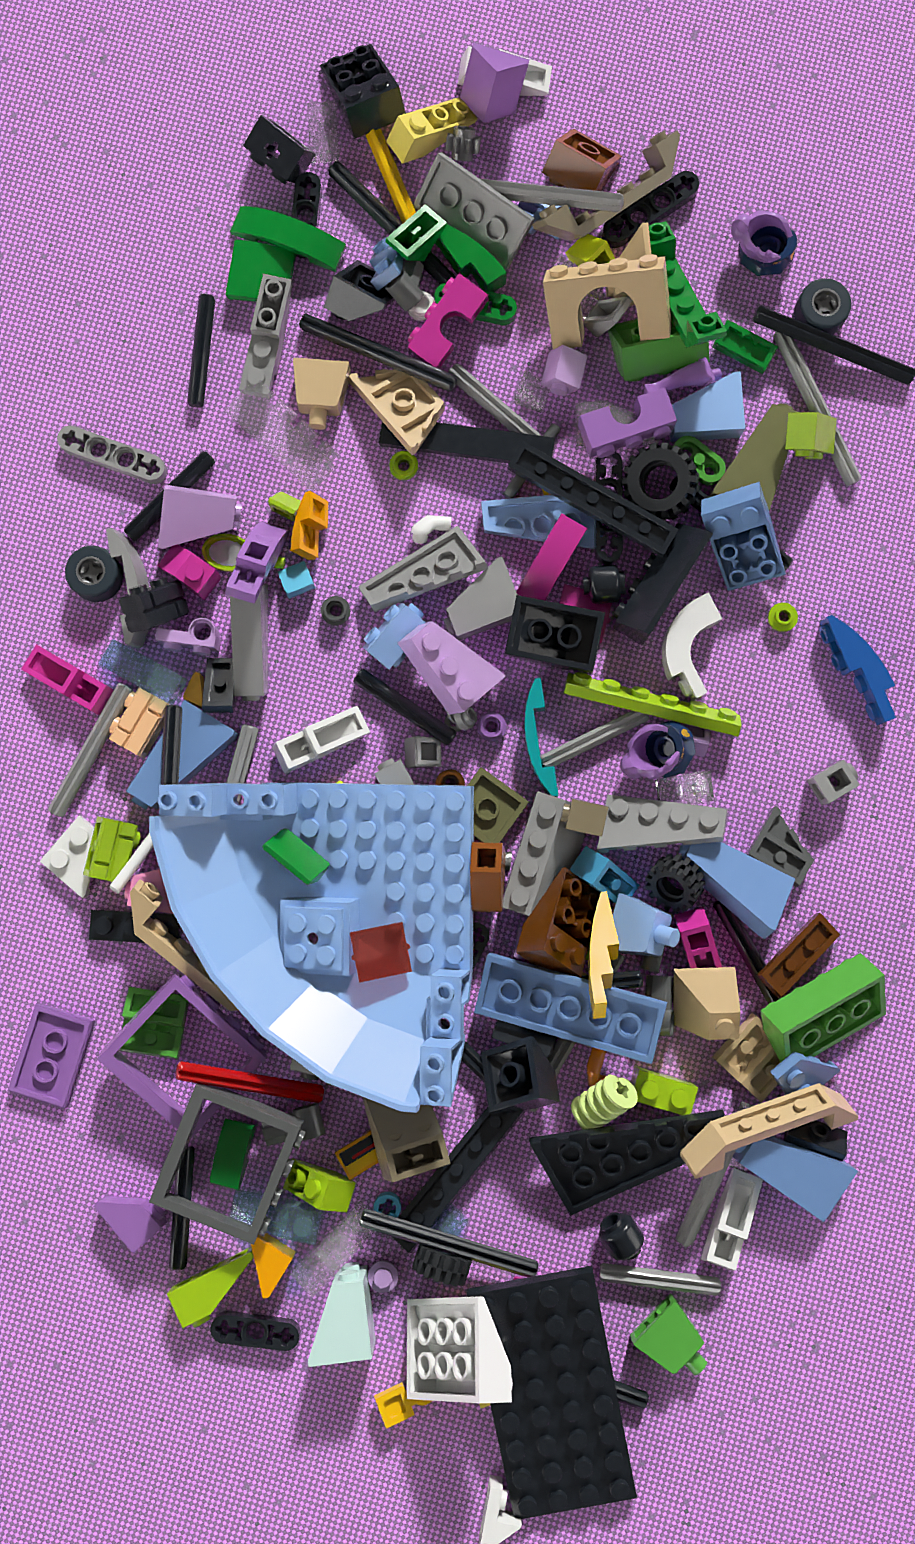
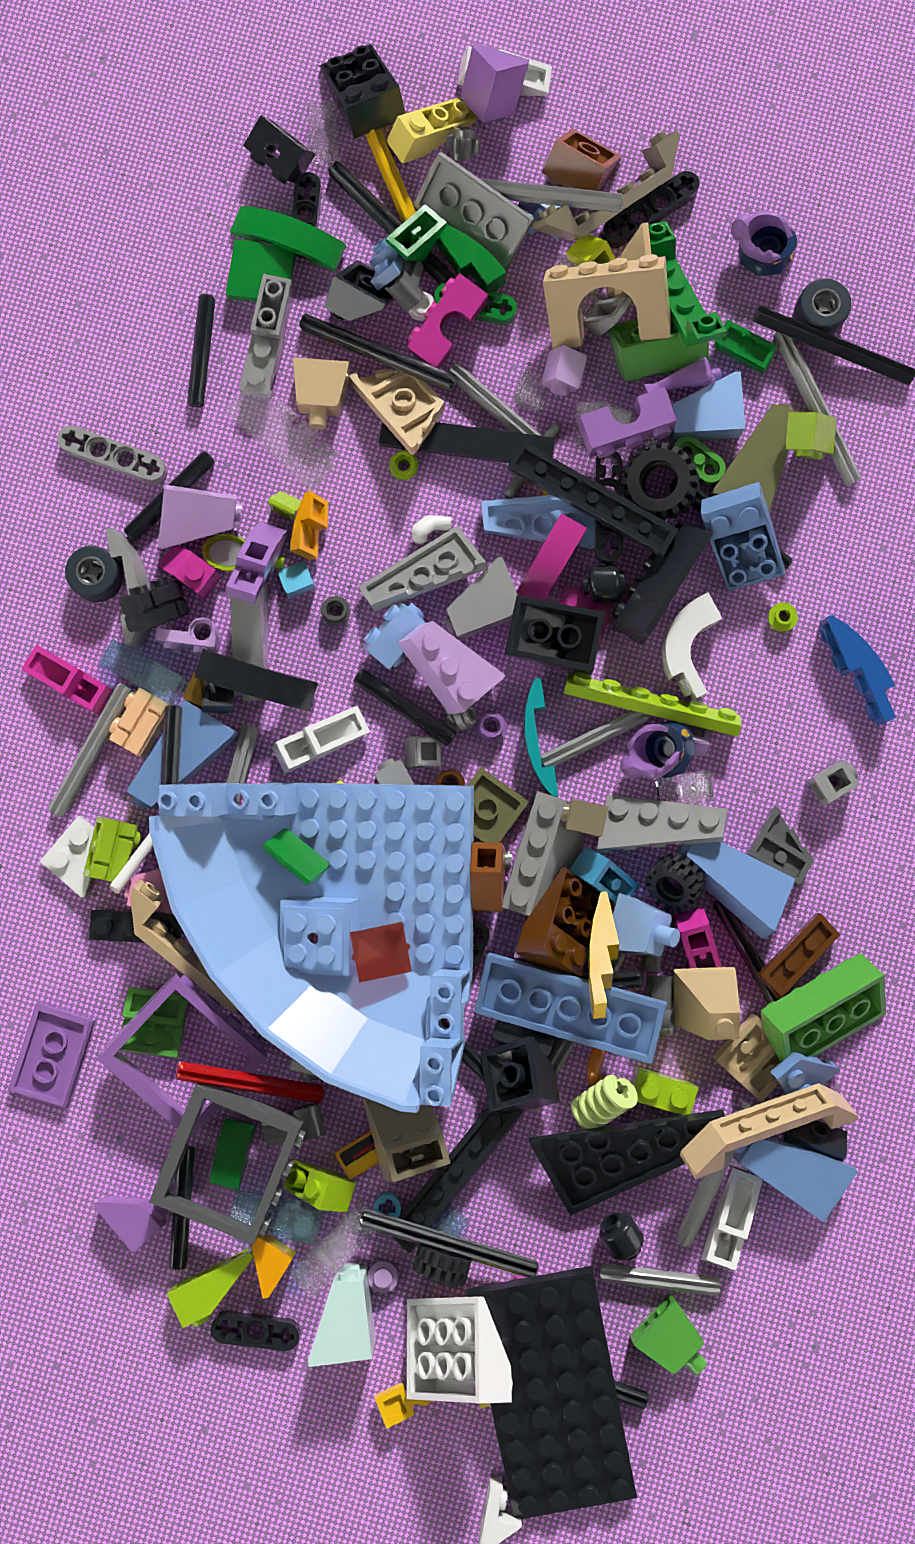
(255, 680): none -> black slope

